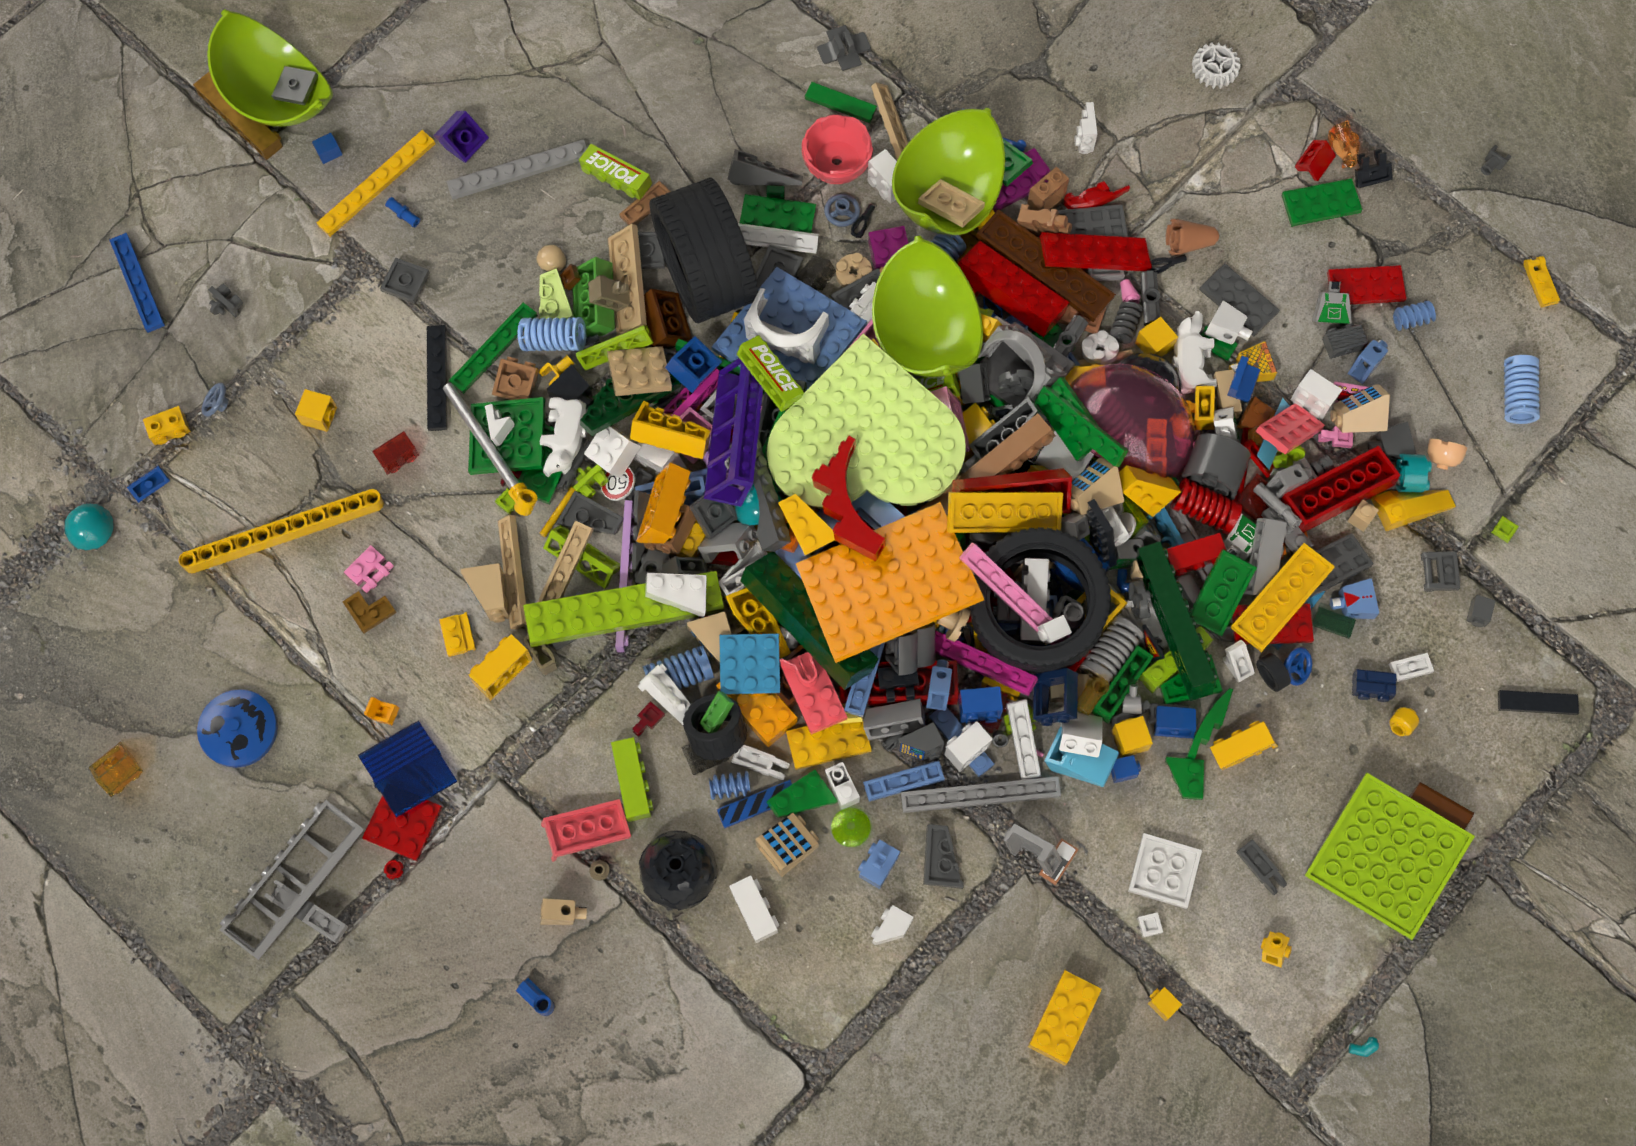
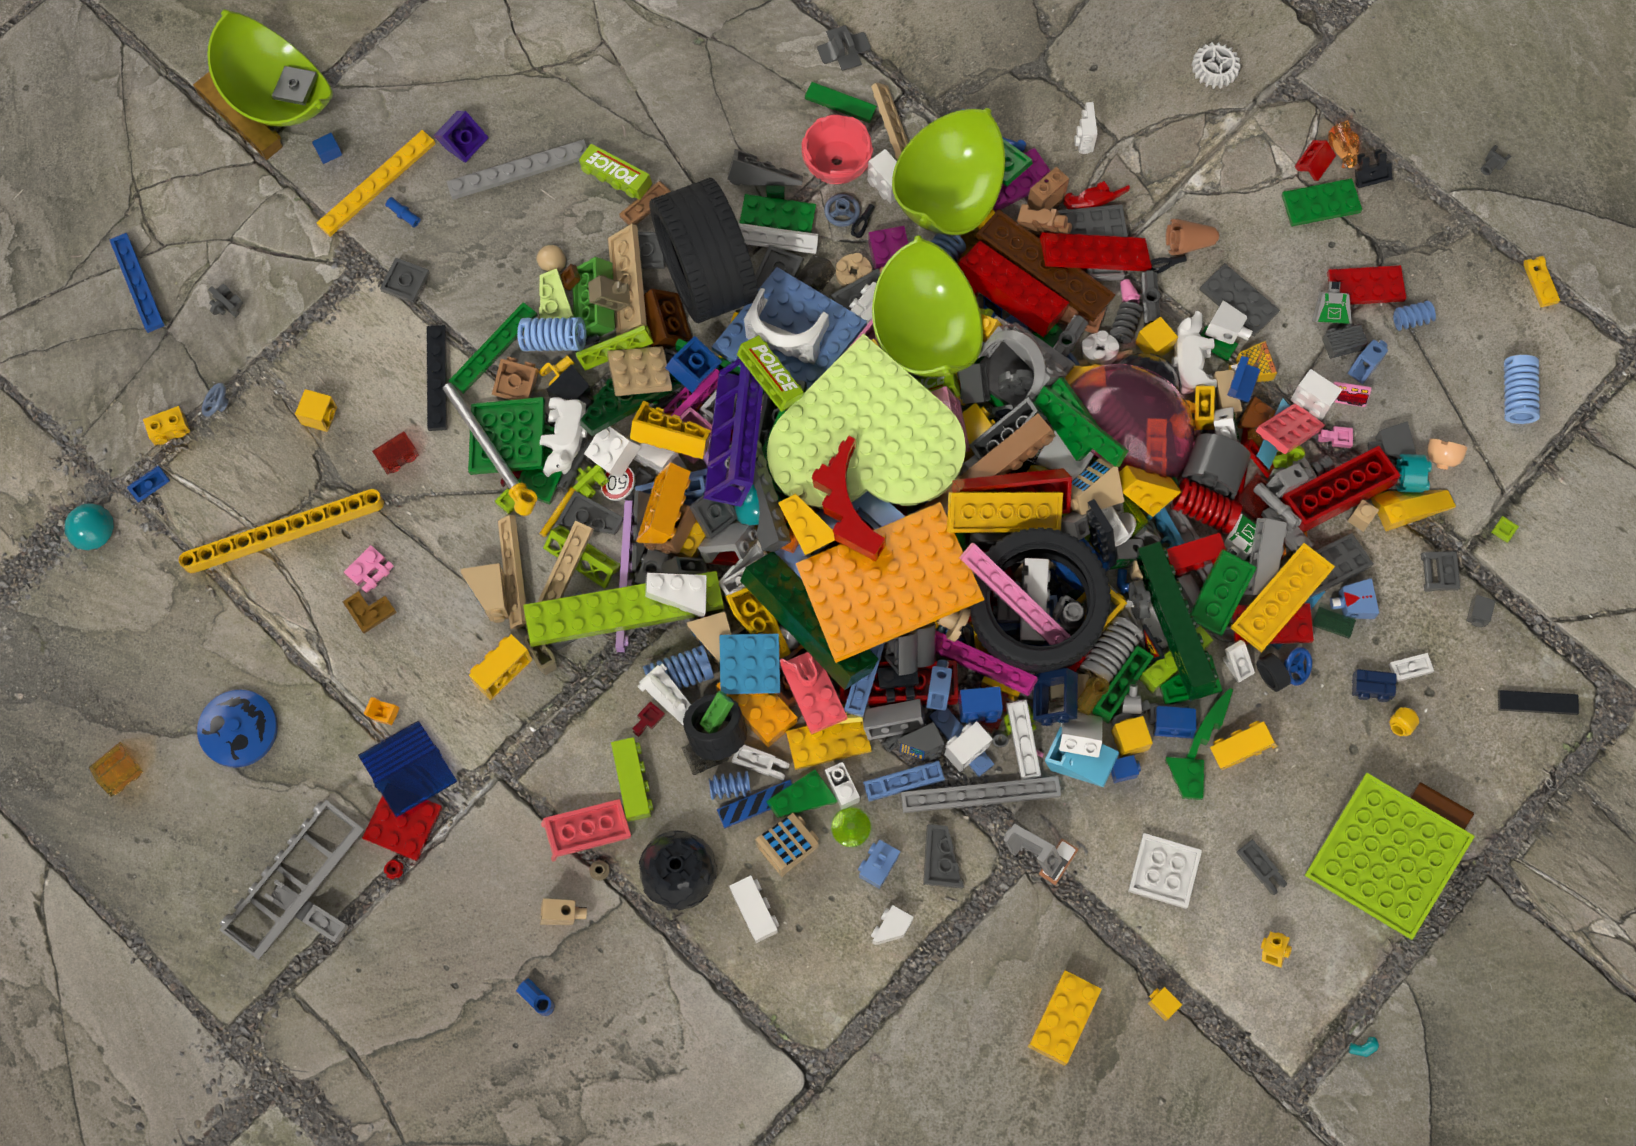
(457, 634): yellow plate -> none
(498, 426): white slope -> none
(951, 203): tan plate -> none
(1053, 630): white brick -> none
(1150, 925): white plate -> none
(1362, 411): tan slope -> none

